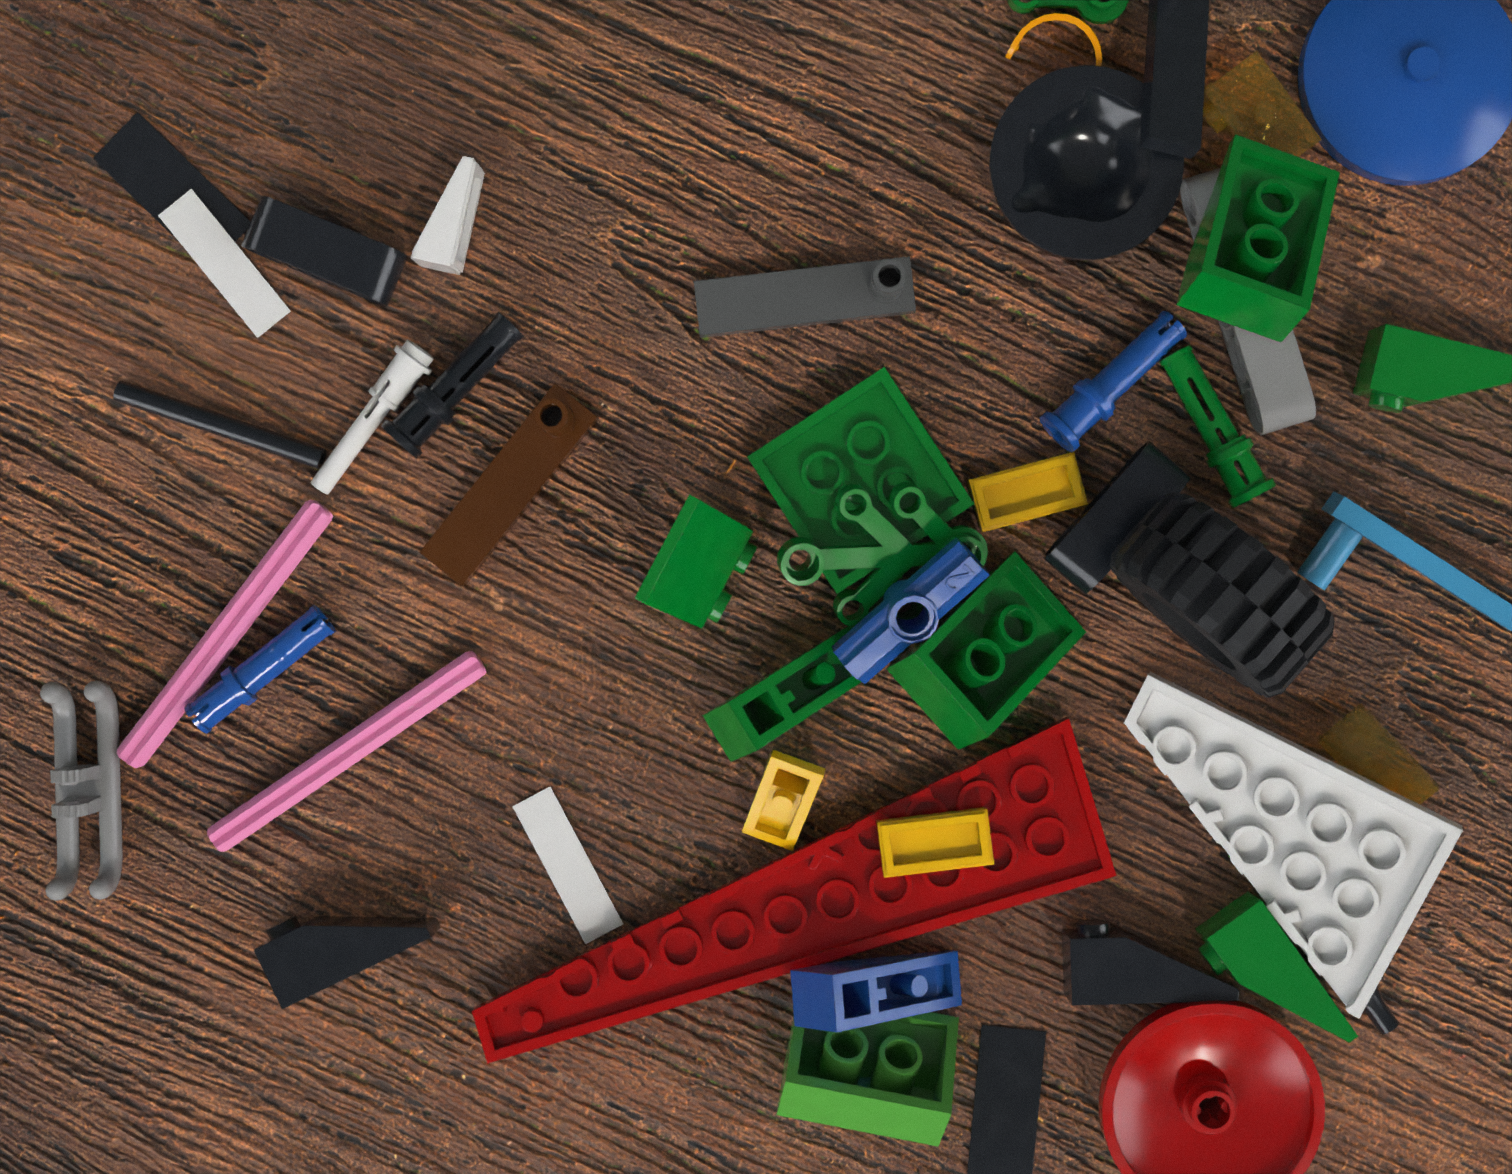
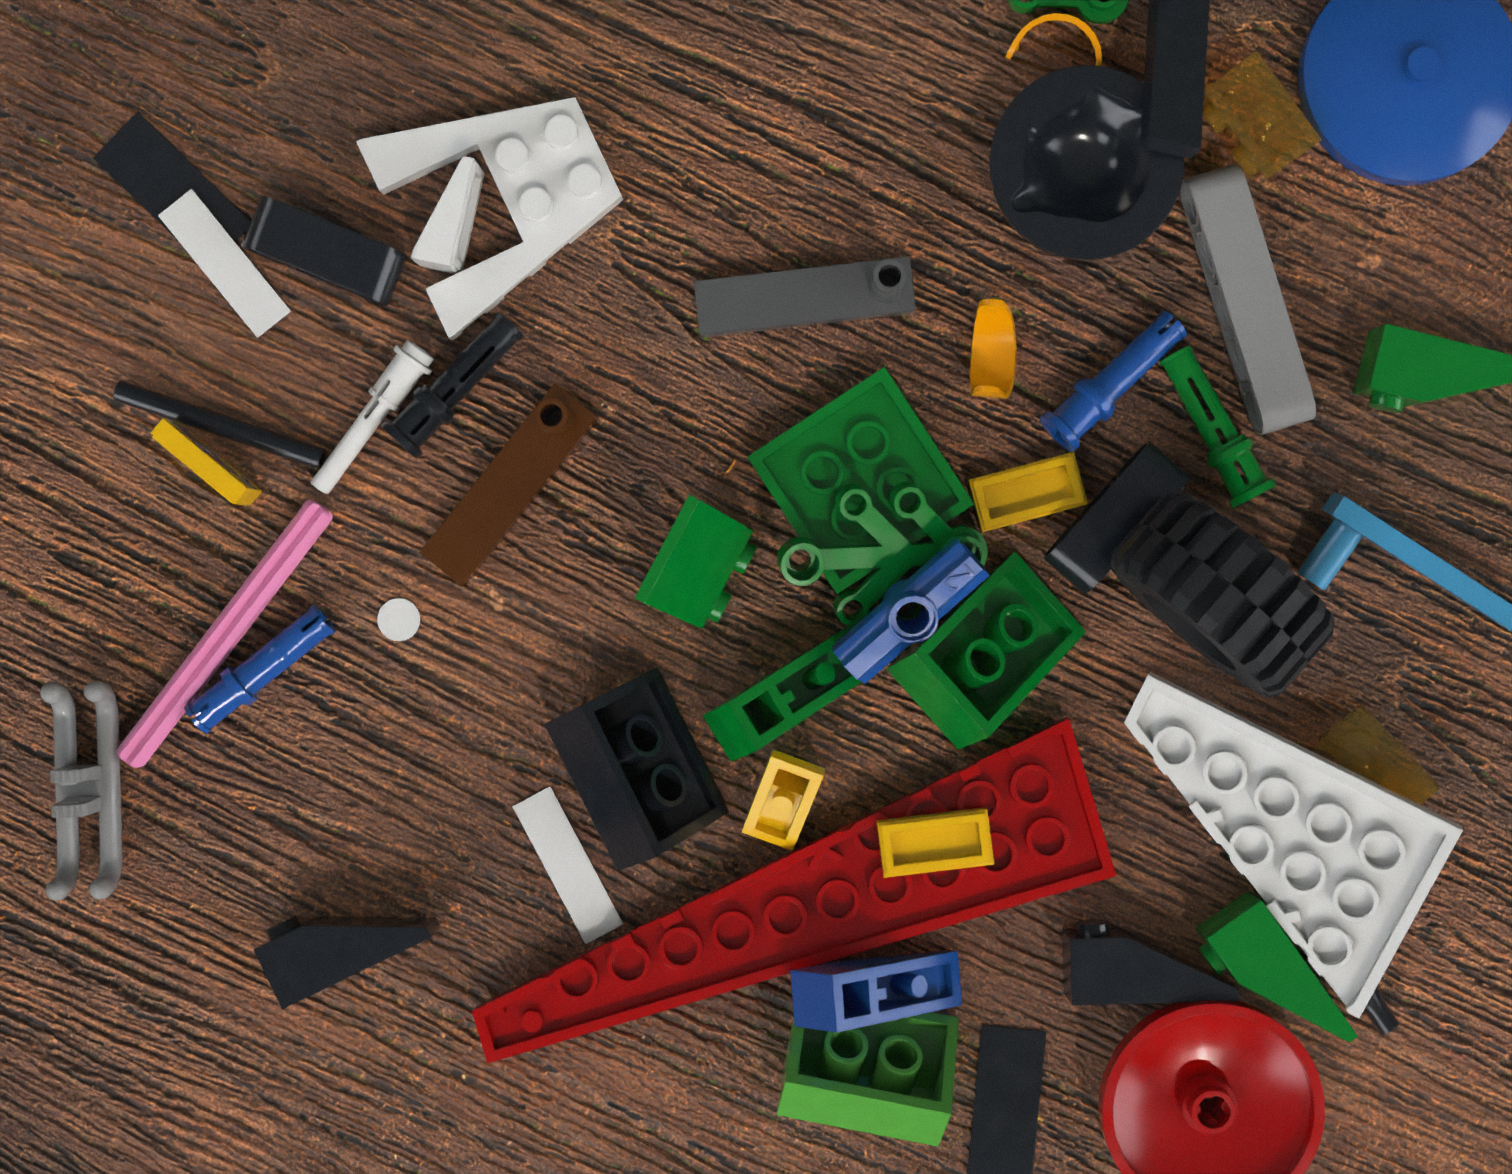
(205, 462): none -> yellow tile
(346, 751): bright pink axle -> none
(398, 619): none -> white sticker
(545, 173): none -> white wing
(637, 769): none -> black slope
(993, 350): none -> light orange helmet
(1260, 240): green slope -> none

